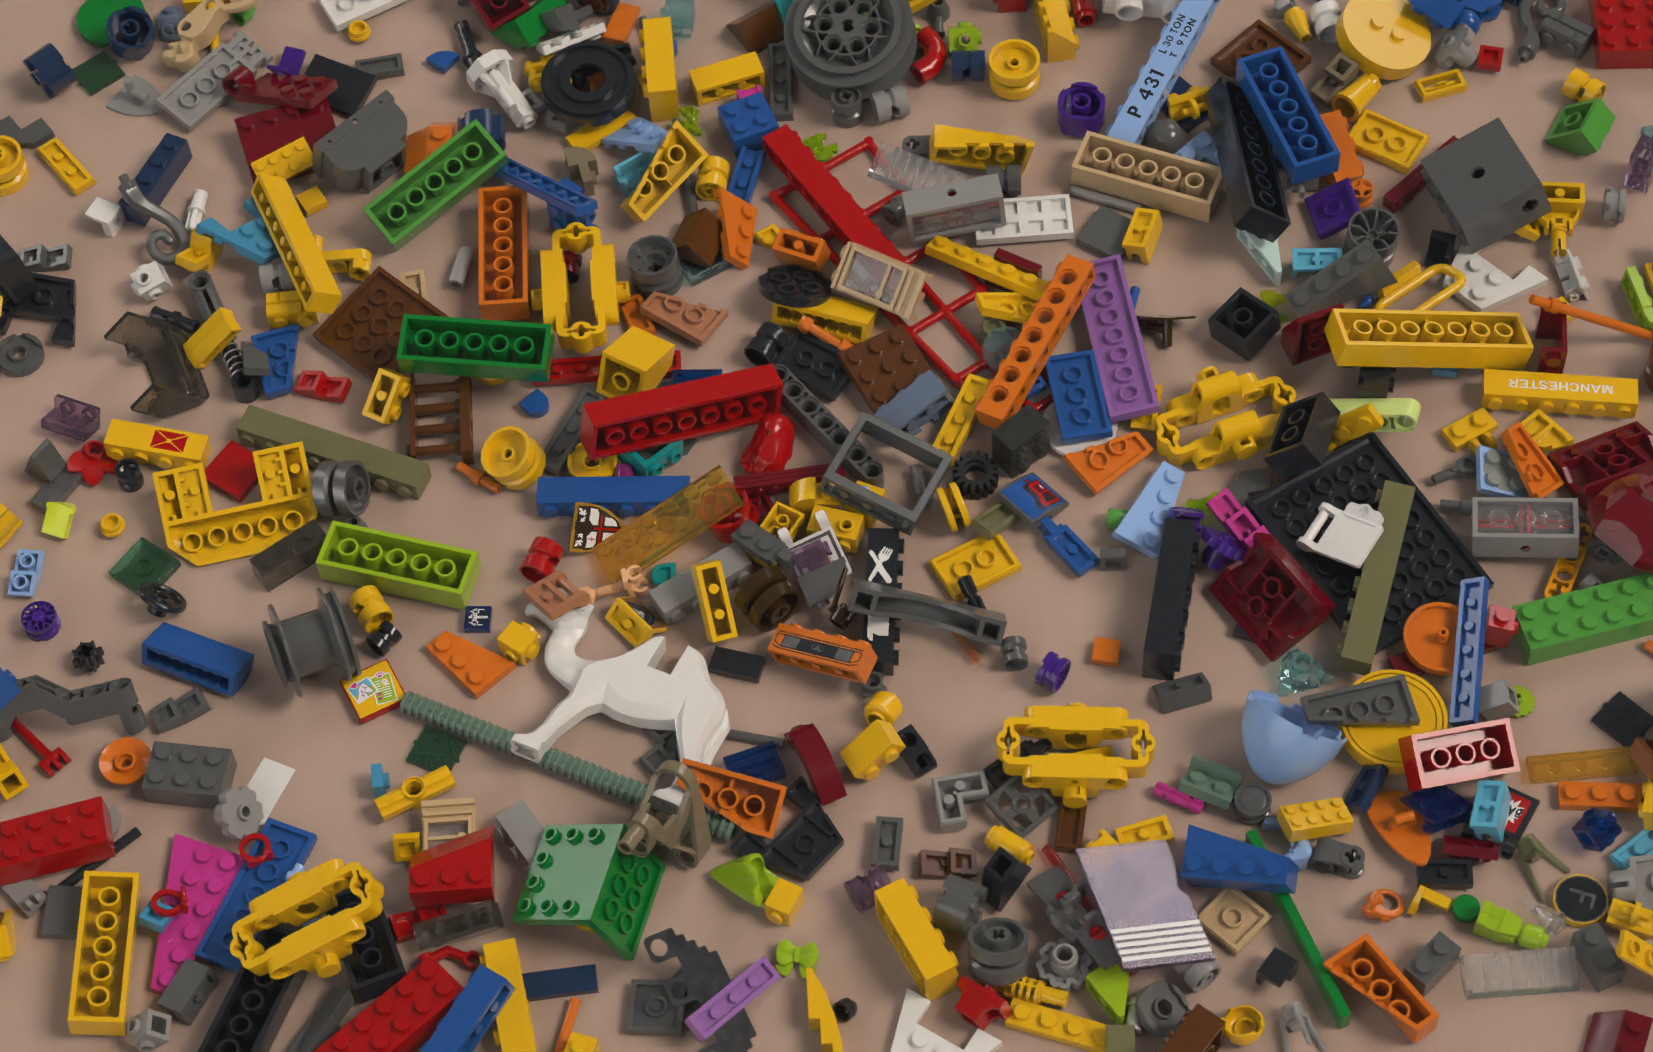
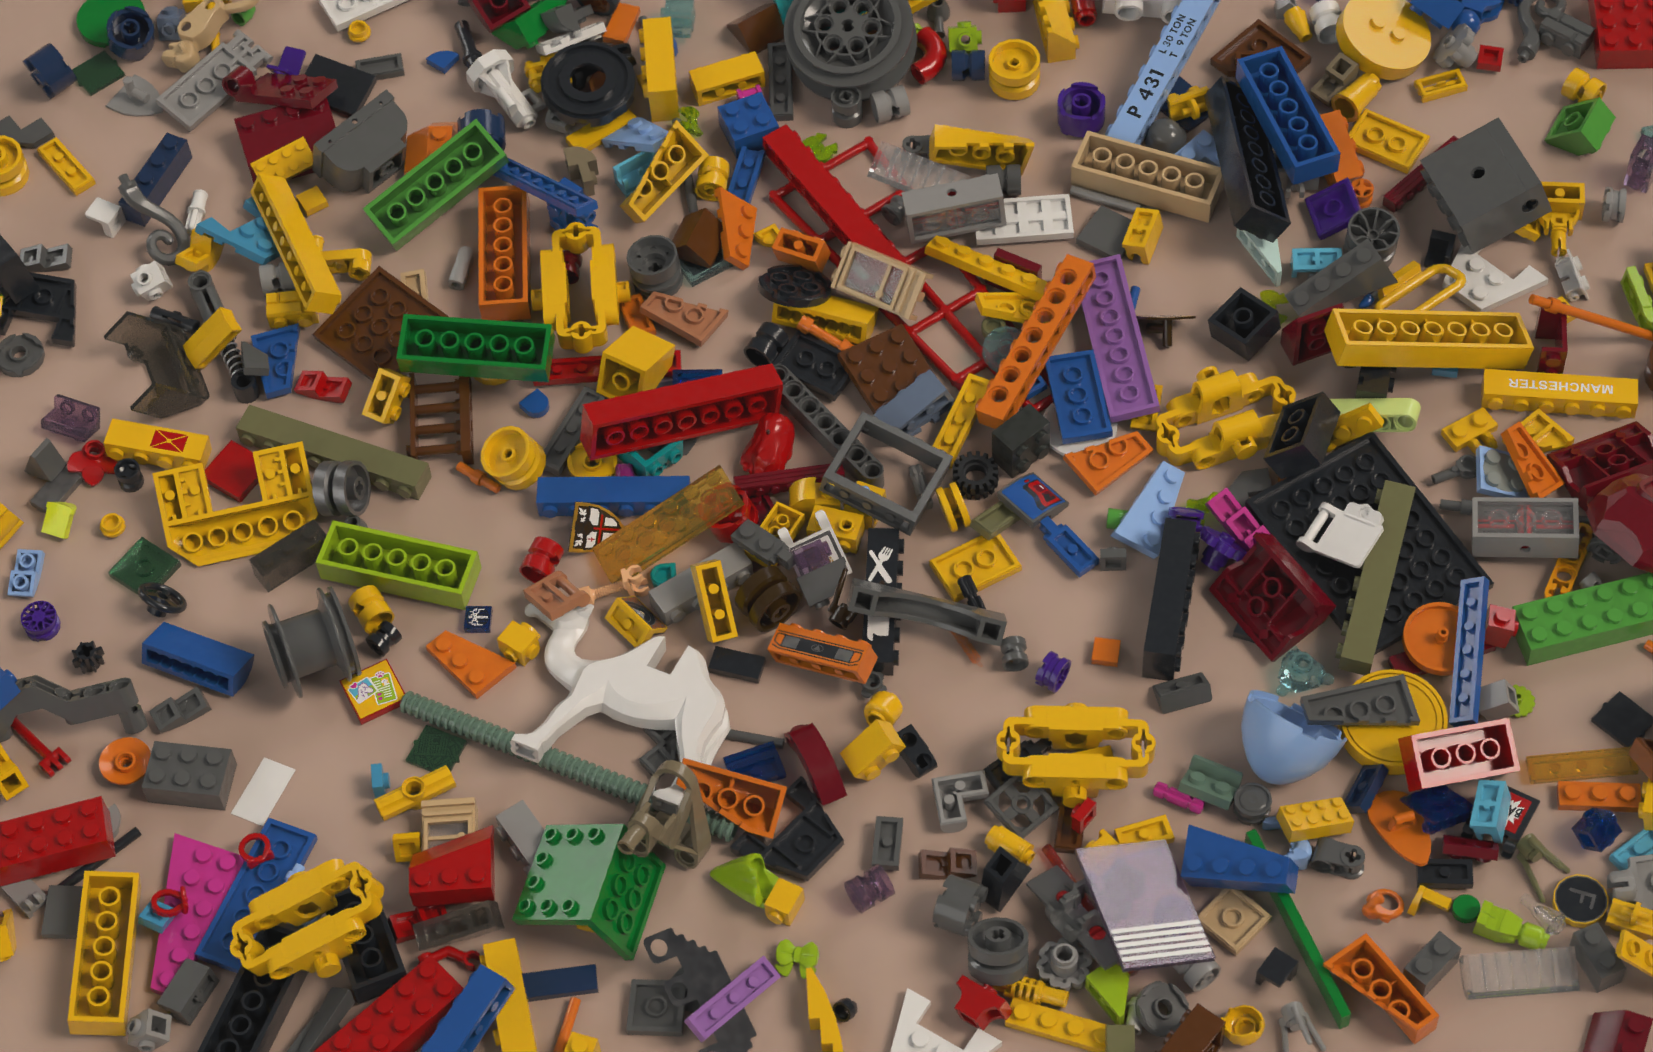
(238, 812): light grey plant -> none
(916, 939): yellow brick -> none
(1083, 815): none -> red plate

